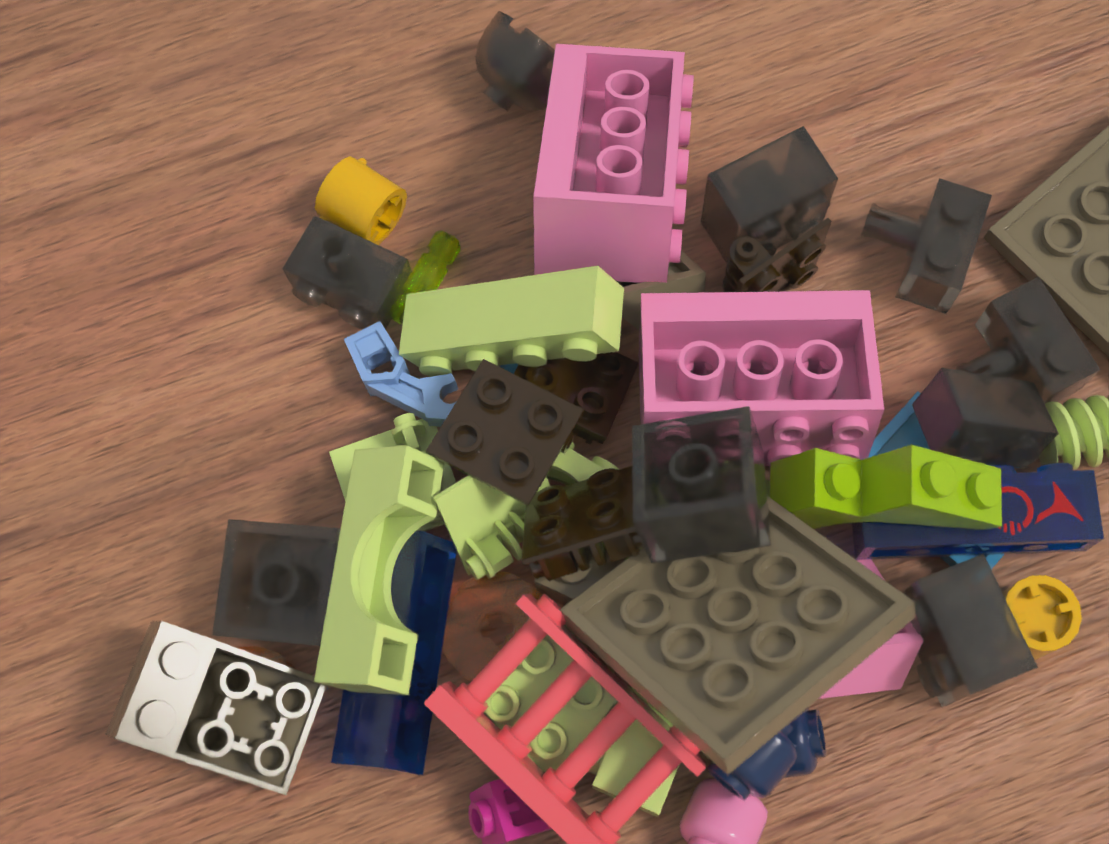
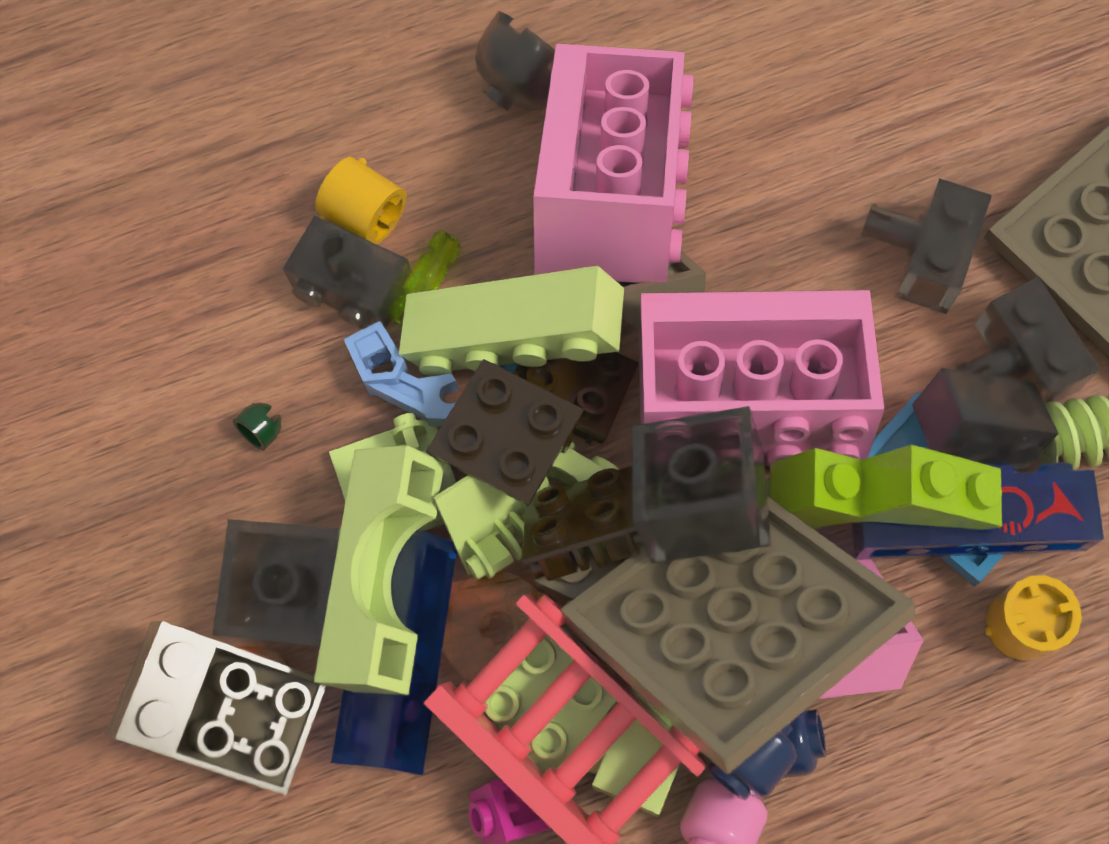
(257, 426): none -> dark green hinge
(755, 270): dark brown hinge -> none
(769, 194): clear smoke brick -> none
(966, 632): clear smoke brick -> none

